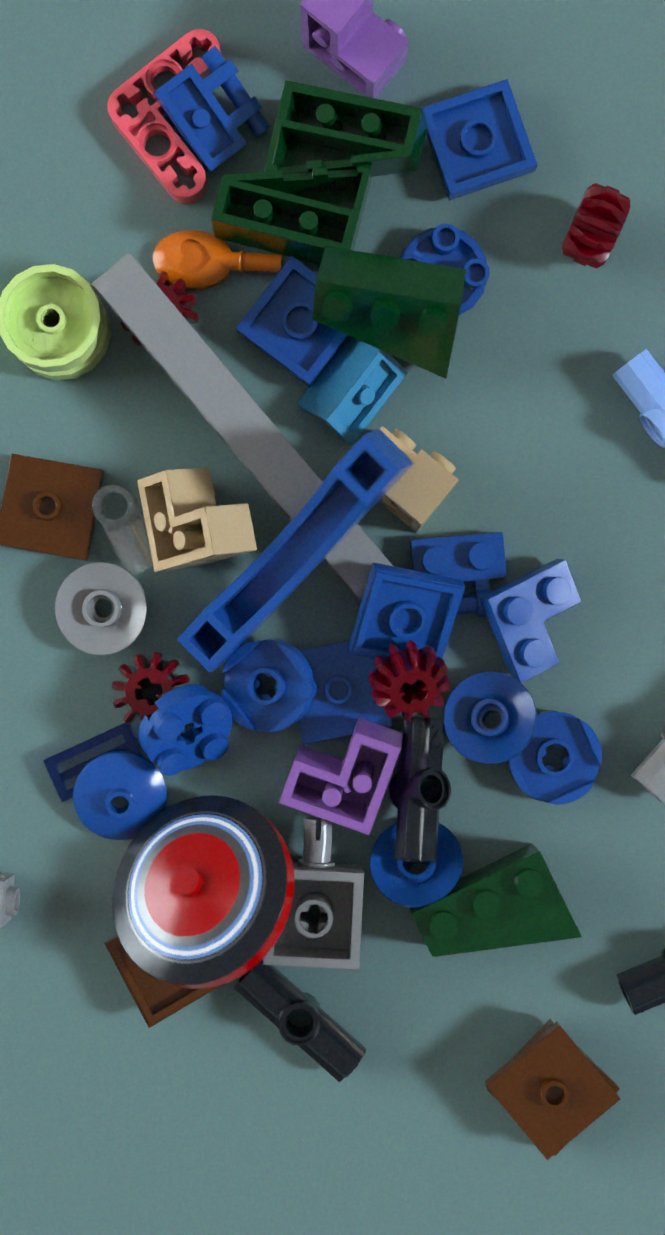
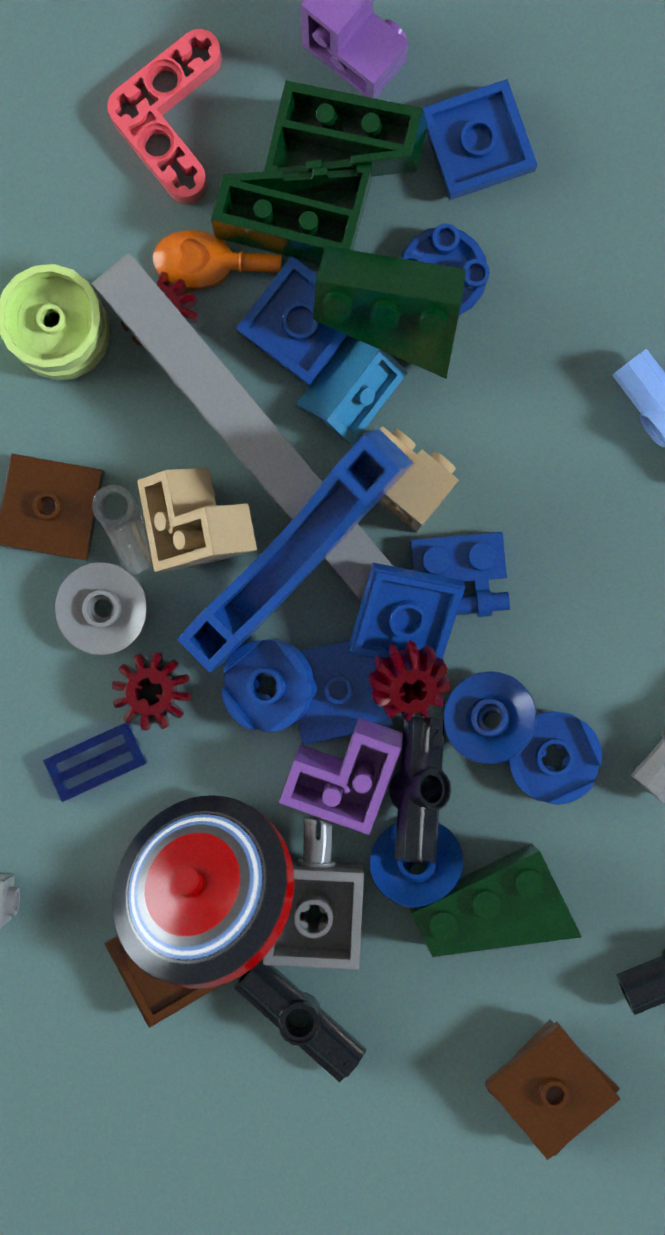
(113, 776): blue dish -> none
(199, 115): blue plate -> none
(202, 742): blue plate -> none
(519, 612): plate -> none
(596, 225): dark red gear -> none

